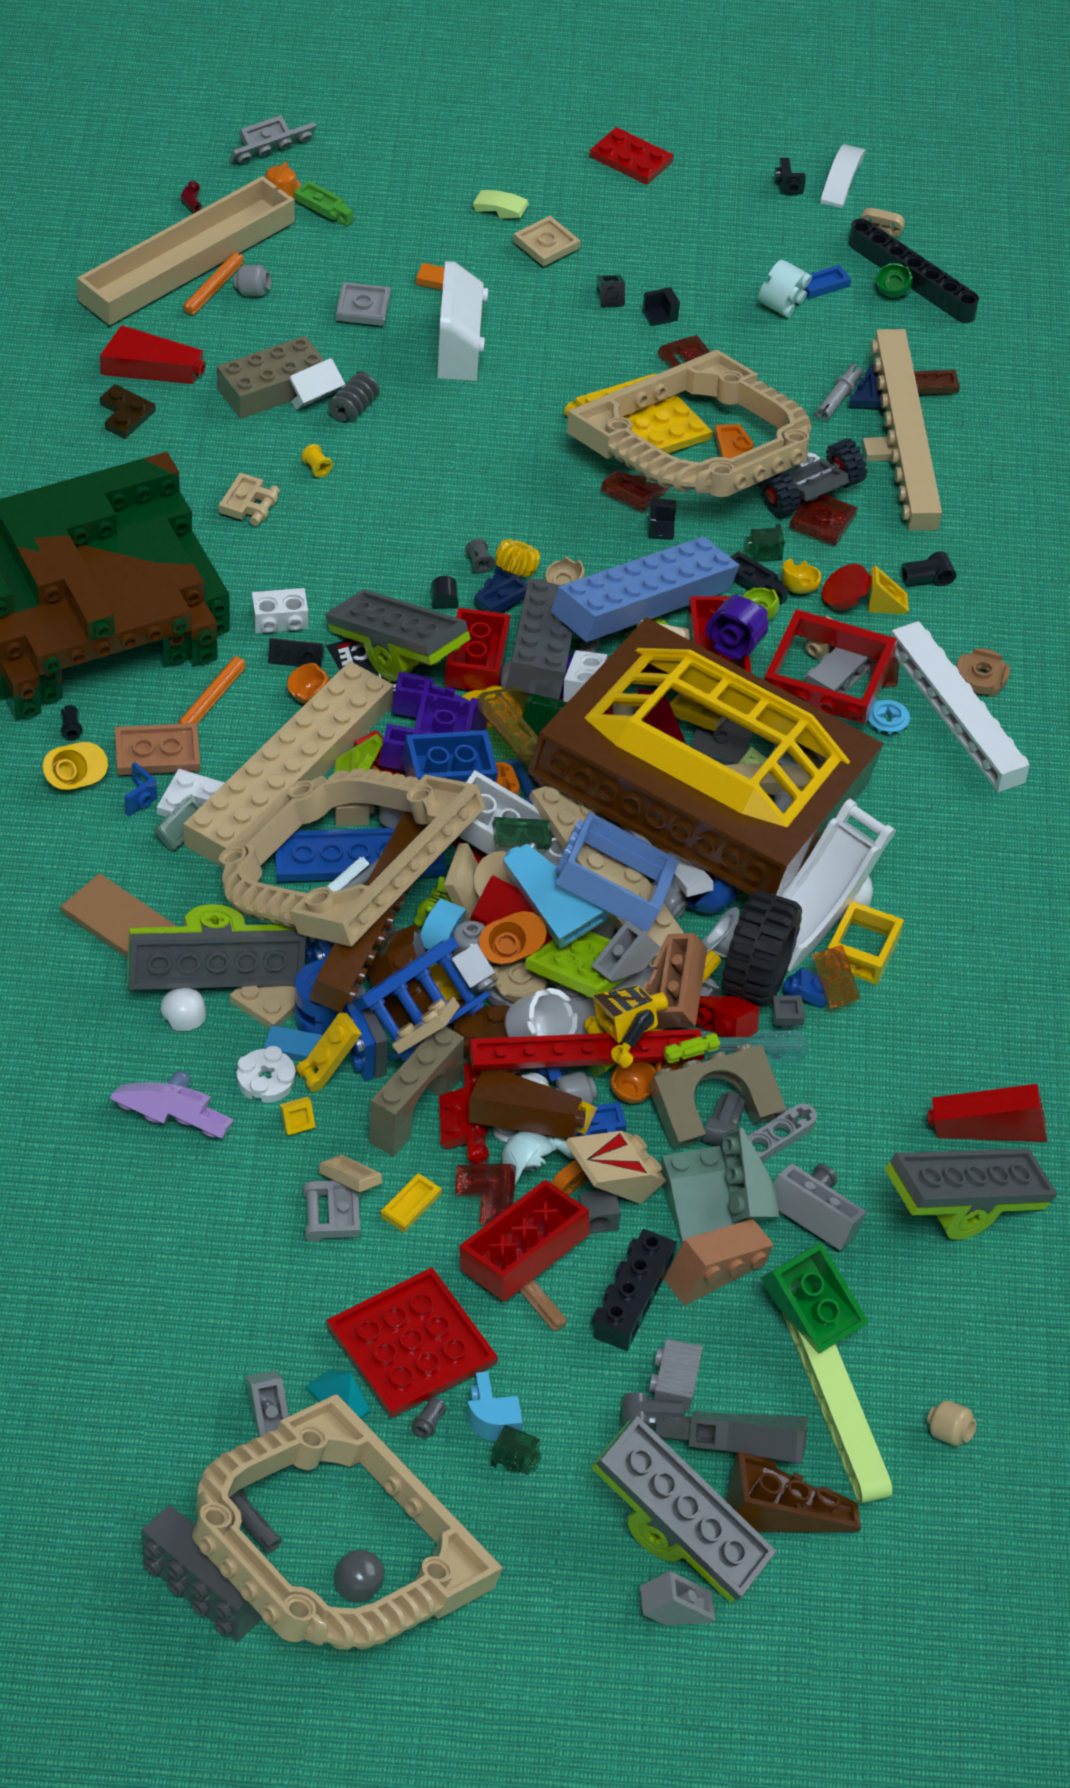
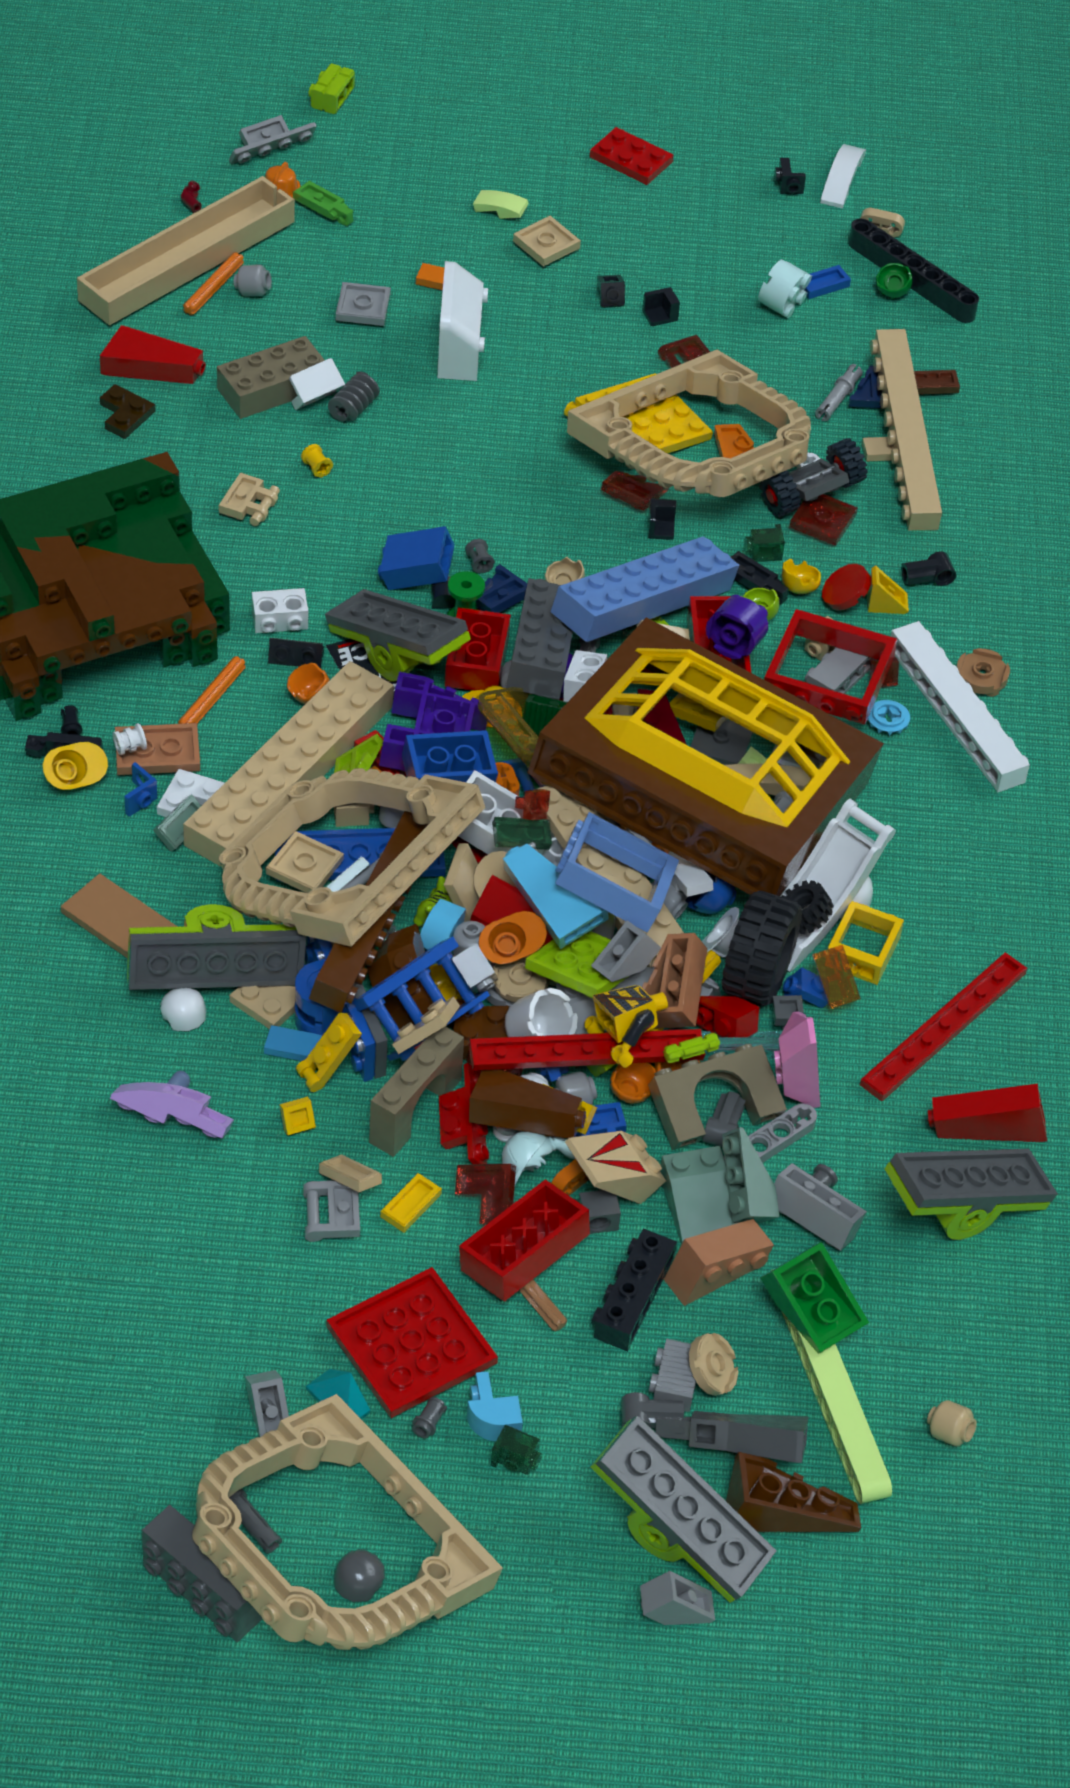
(42, 745): none -> black hinge
(130, 739): none -> white bush
(266, 1060): white plate -> none
(304, 863): none -> tan tile
(332, 88): none -> lime brick
(416, 558): none -> blue brick
(466, 589): none -> green piece
(517, 557): yellow gear -> none
(534, 804): none -> clear red tile
(713, 1364): none -> tan tile
(797, 1060): none -> bright pink wedge
(819, 906): none -> black tyre
(943, 1027): none -> red tile

